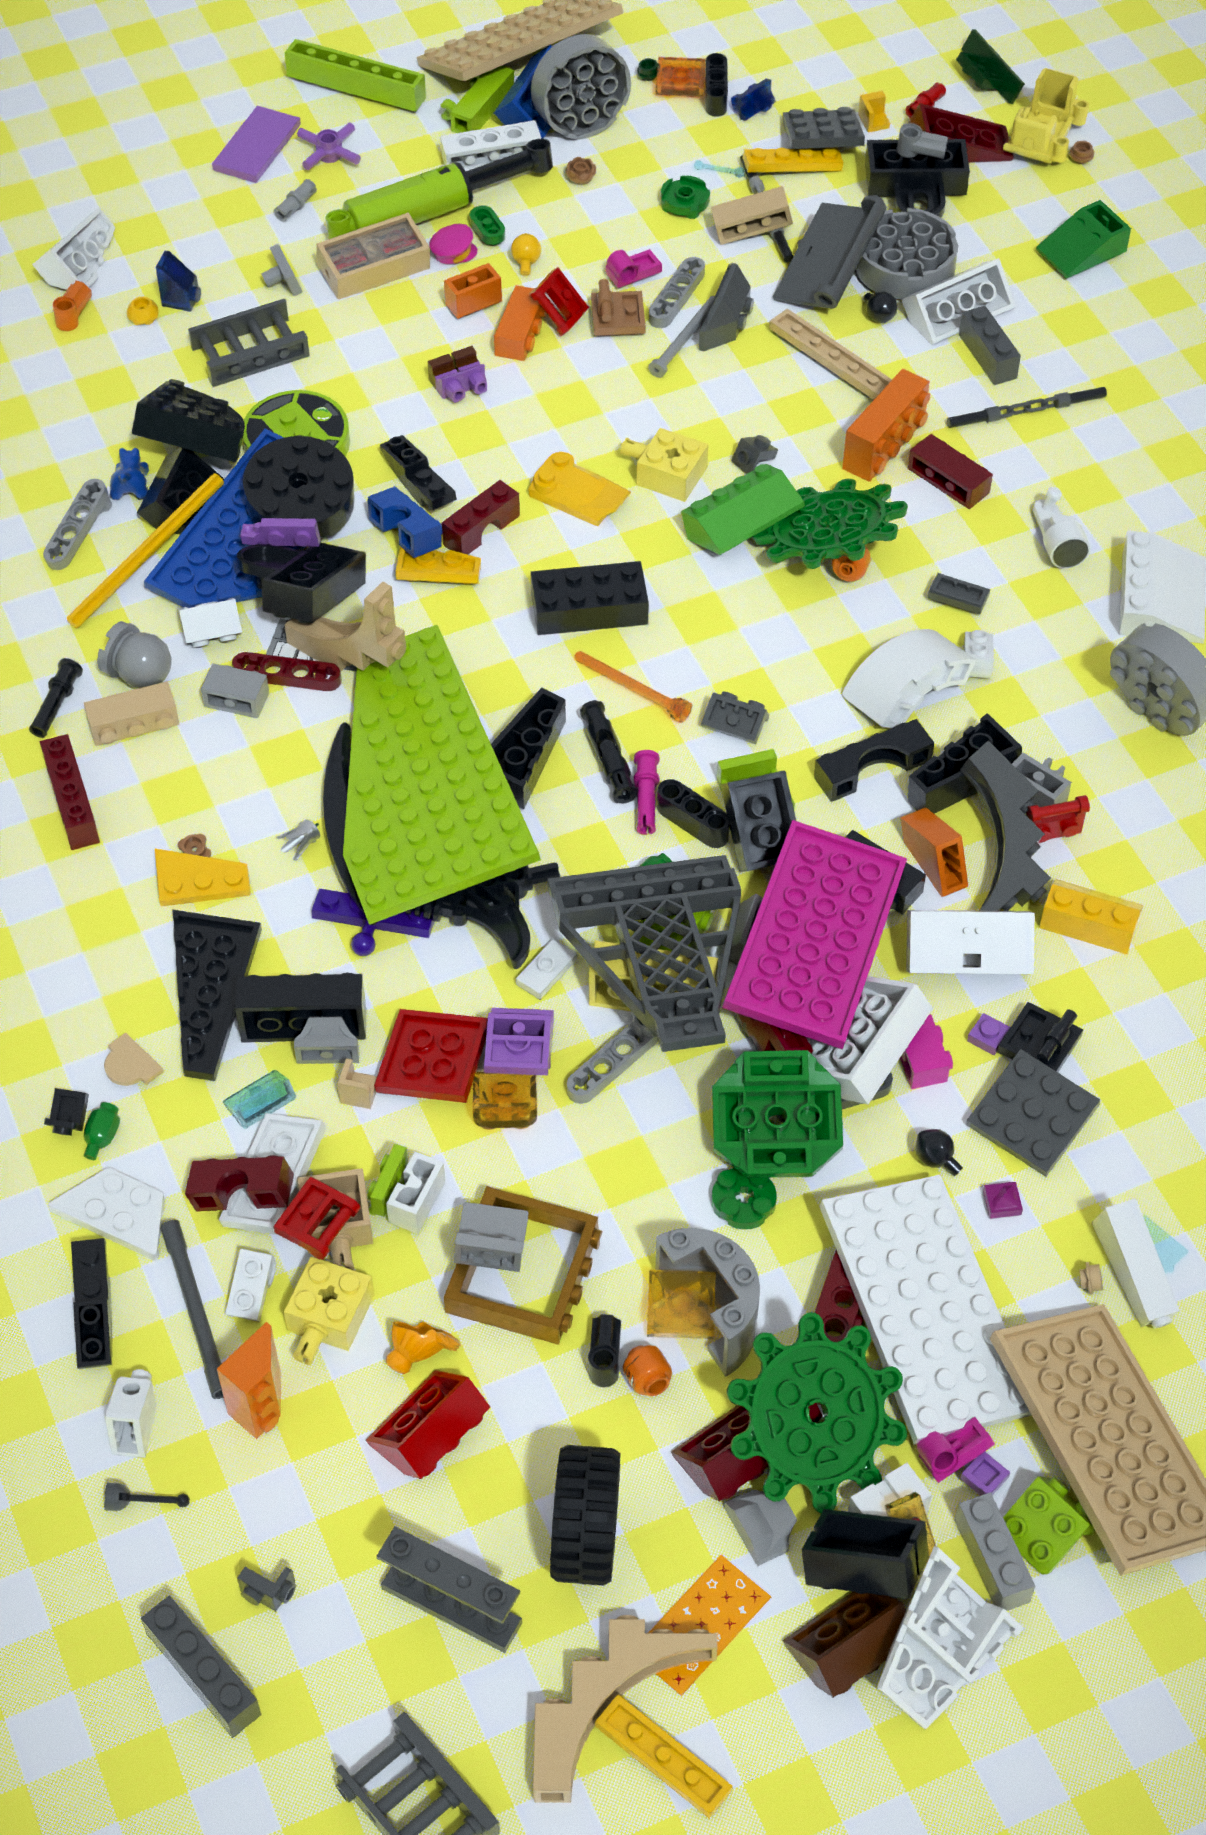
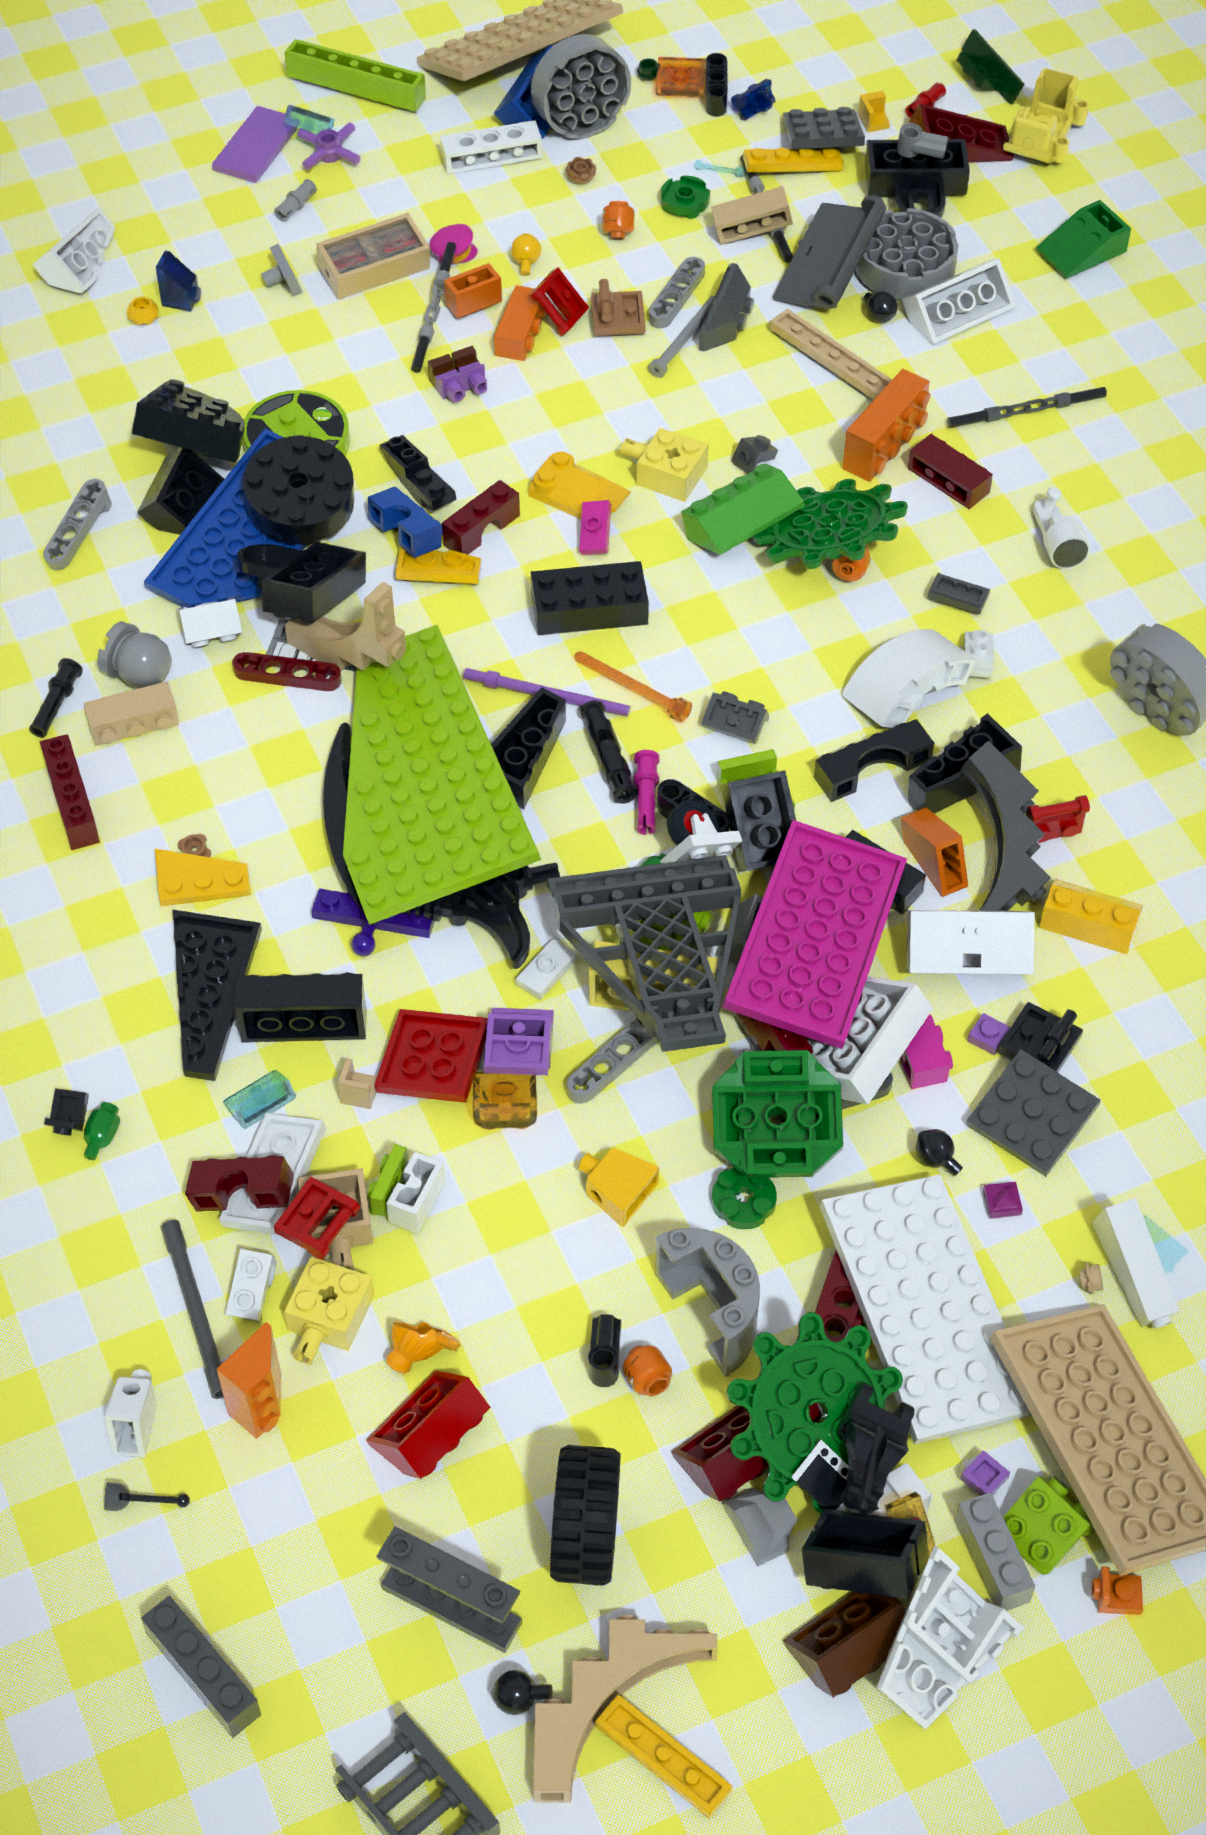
(70, 305): orange piece -> none
(92, 1304): black slope -> none
(116, 1209): white wing -> none
(129, 475): blue animal -> none
(130, 1063): tan piece -> none
(145, 551): yellow axle -> none
(235, 690): light grey brick -> none
(253, 359): dark grey fence -> none
(259, 1590): dark grey bracket -> none
(281, 532): medium lavender hinge -> none
(305, 834): flat silver piece -> none
(307, 119): none -> clear light blue slope
(326, 1042): light grey slope -> none
(426, 331): none -> piece
(435, 190): lime piece -> none
(480, 101): lime brick -> none
(487, 225): green plate -> none
(491, 1237): light grey bracket -> none
(493, 680): none -> medium lavender bar
(515, 1319): pearl gold window -> none
(516, 1692): none -> black piece
(595, 527): none -> dark pink plate
(618, 219): none -> orange head
(619, 1183): none -> yellow torso
(628, 269): dark pink plate -> none
(681, 1304): clear yellow slope -> none
(697, 833): none -> white plate
(717, 1602): light orange sticker -> none
(823, 1477): none -> black sticker
(874, 1446): none -> black animal
(949, 1453): dark pink plate -> none
(989, 345): dark grey brick -> none
(1051, 784): light grey brick -> none
(1082, 152): medium nougat plate -> none
(1117, 1593): none -> orange bracket
(1162, 586): white slope -> none

